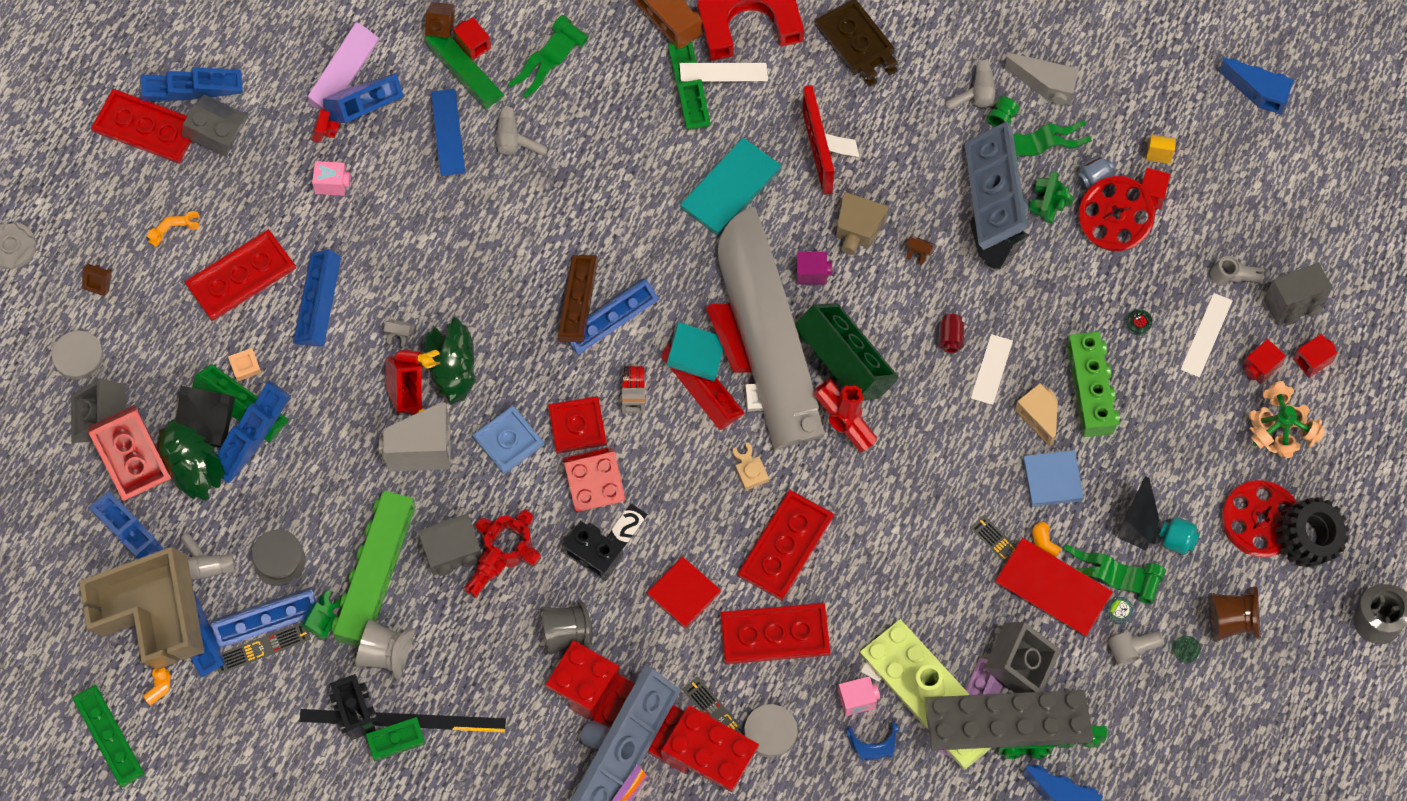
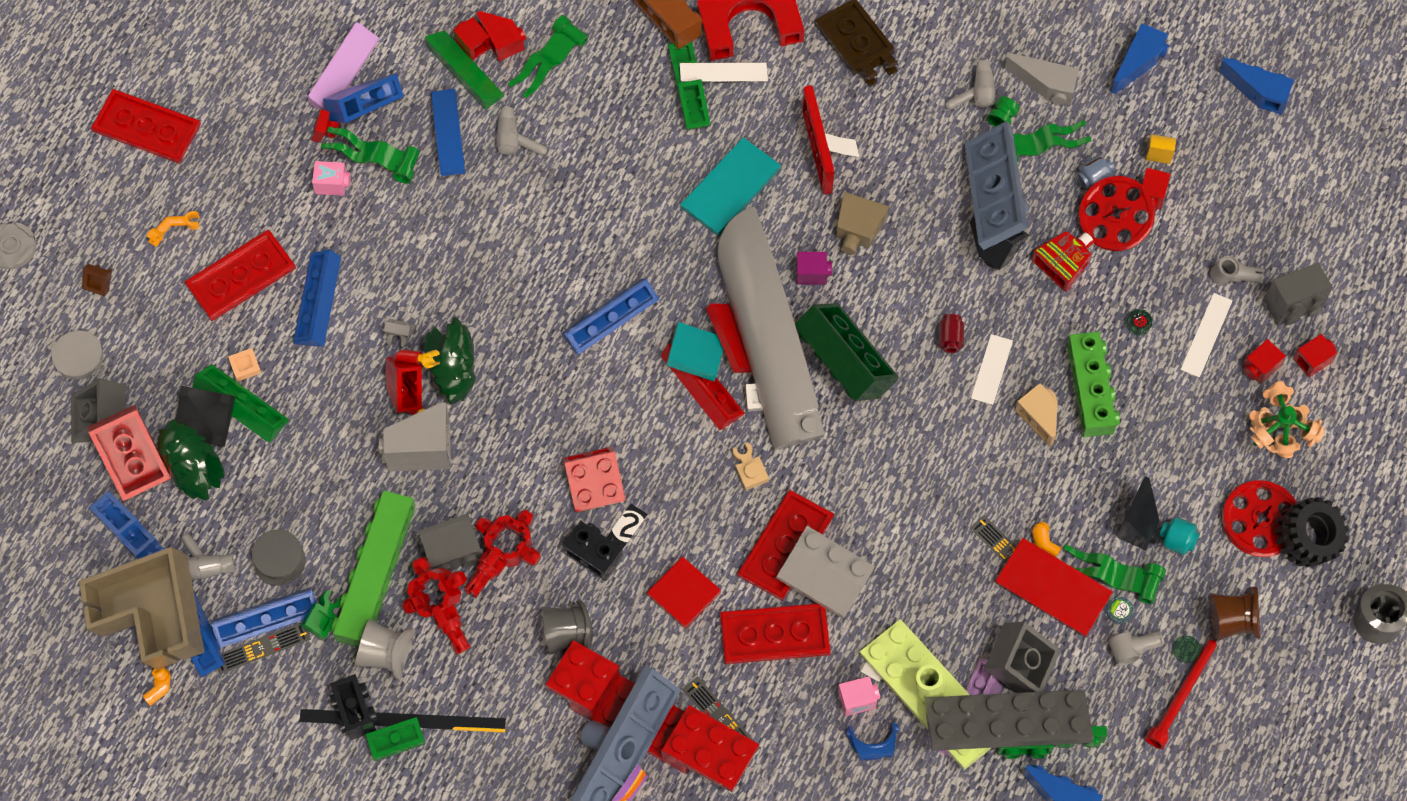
(108, 736): green tile -> none
(191, 85): blue slope -> none
(213, 125): dark grey slope -> none
(252, 429): blue slope -> none
(378, 152): none -> green flag
(440, 19): reddish brown brick -> none
(444, 614): none -> red piece
(503, 33): none -> red slope
(508, 439): medium blue tile -> none
(577, 424): red tile -> none
(578, 298): reddish brown tile -> none
(633, 389): leg -> none
(772, 729): light grey tile -> none
(825, 572): none -> light grey slope
(846, 412): red piece -> none
(921, 246): reddish brown tile -> none
(1053, 478): medium blue tile -> none
(1055, 197): green hips -> none
(1064, 258): none -> red torso
(1142, 55): none -> blue slope
(1159, 734): none -> red piece

